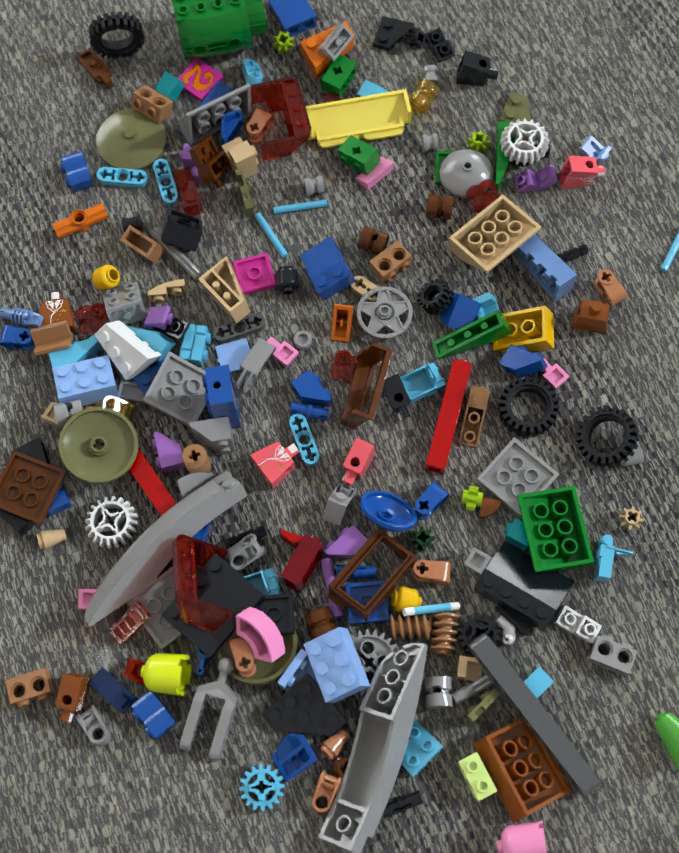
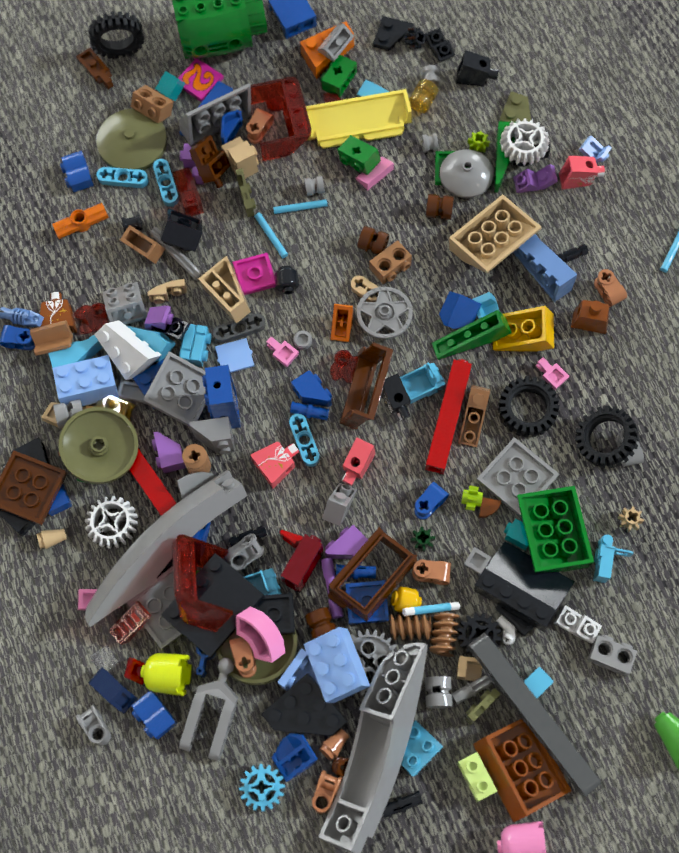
(29, 682): medium nougat brick -> none
(74, 687): dark orange torso -> none
(106, 277): yellow head -> none
(251, 72): medium azure beam -> none
(254, 362): light grey arm -> none
(283, 37): lime gear -> none
(327, 268): blue slope -> none
(388, 510): blue dish -> none
(440, 302): black tyre -> none
(480, 197): clear red plate -> none
(521, 362): blue slope -> none

